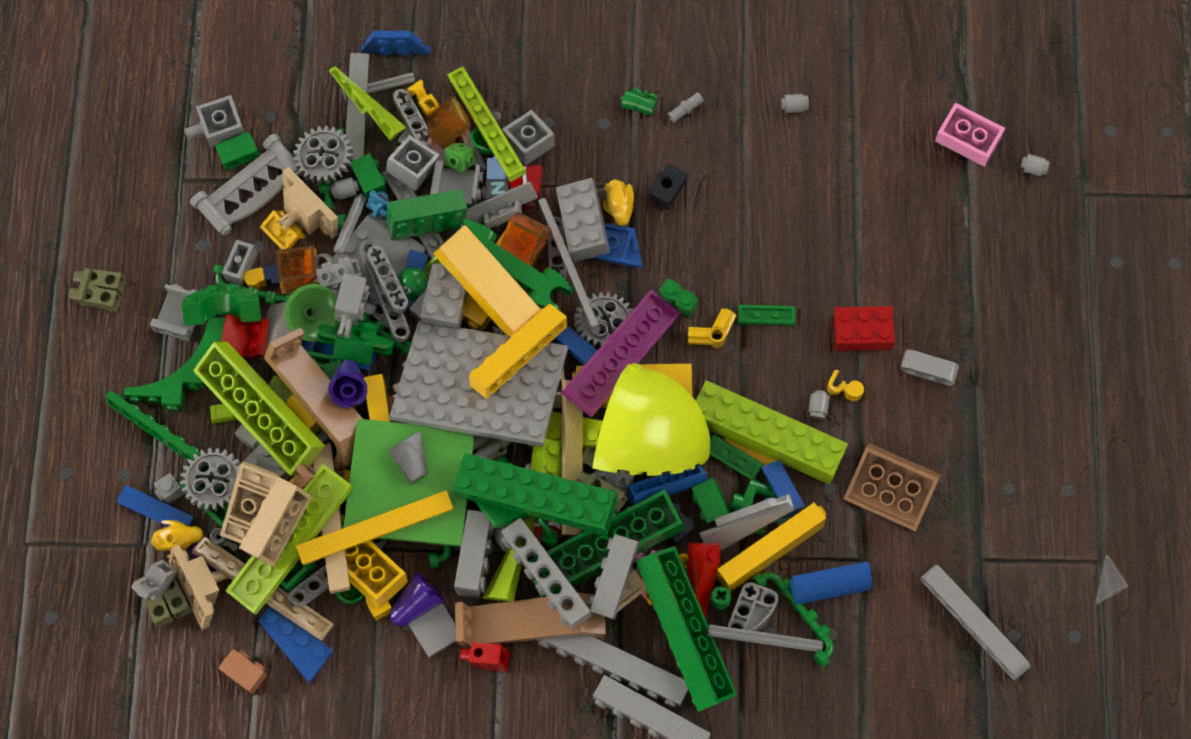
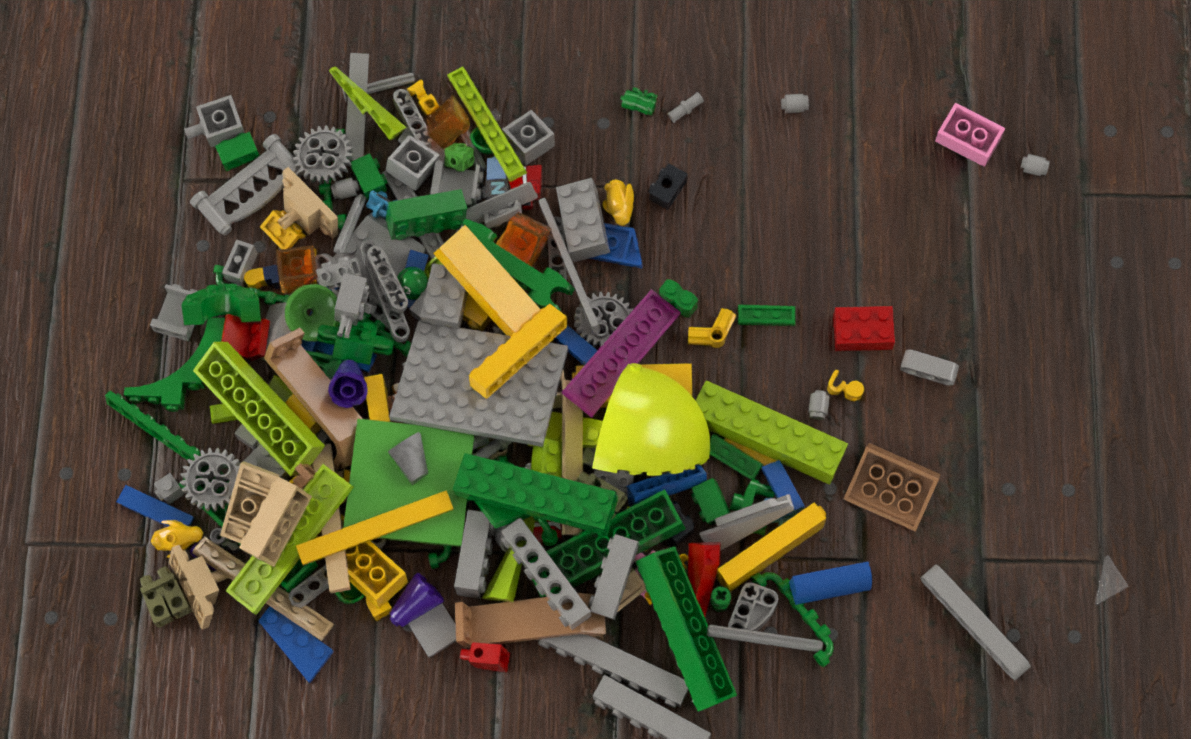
(98, 289): olive hips -> none
(156, 580): light grey brick -> none
(243, 671): nougat brick -> none
(394, 43): blue wing -> none

